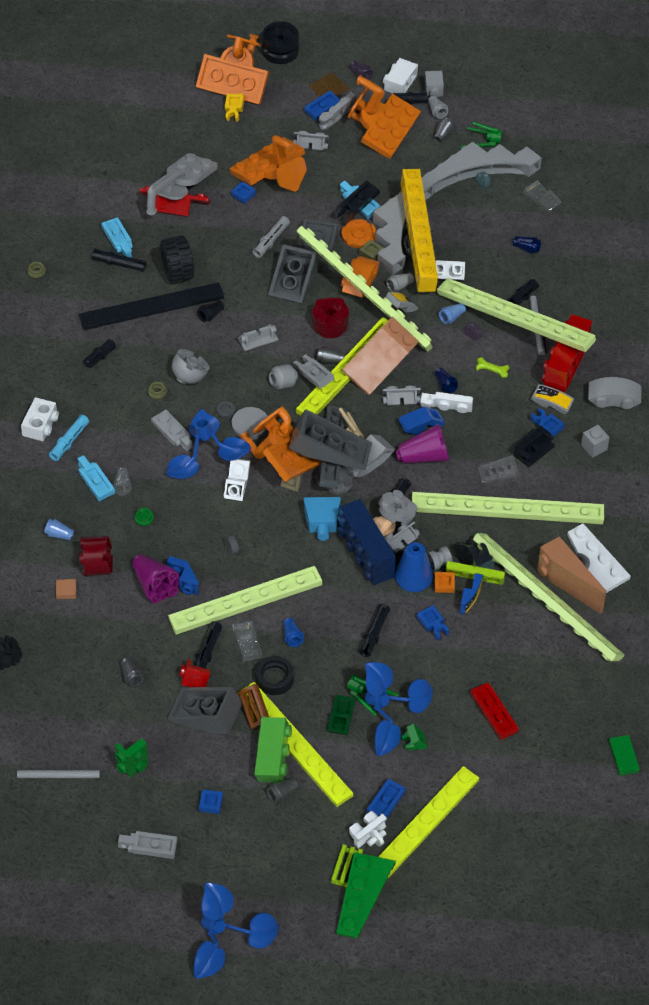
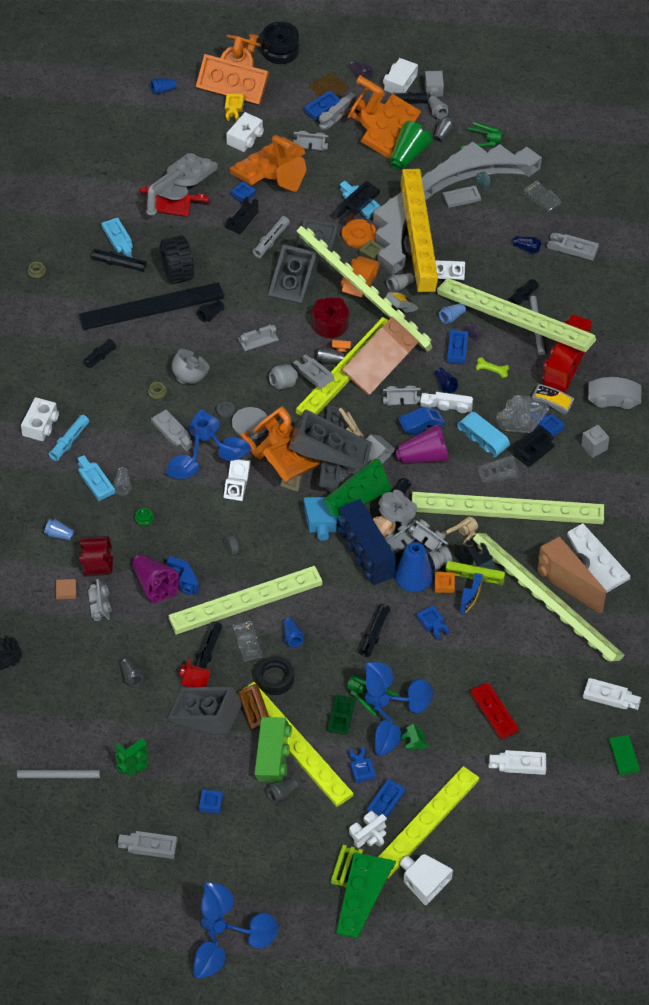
(99, 593): none -> light grey hinge
(162, 85): none -> blue cone
(243, 216): none -> black hinge
(245, 132): none -> white brick
(341, 345): none -> orange plate
(361, 768): none -> blue plate
(364, 485): none -> green wing
(409, 144): none -> green cone
(421, 531): none -> light grey hinge
(425, 876): none -> white torso
(457, 347): none -> blue plate
(461, 196): none -> light grey tile
(465, 527): none -> tan plant
(484, 433): none -> medium azure beam
(519, 762): none -> white hinge
(521, 414): none -> clear plate
(573, 246): none -> light grey hinge
(610, 694): none -> white hinge

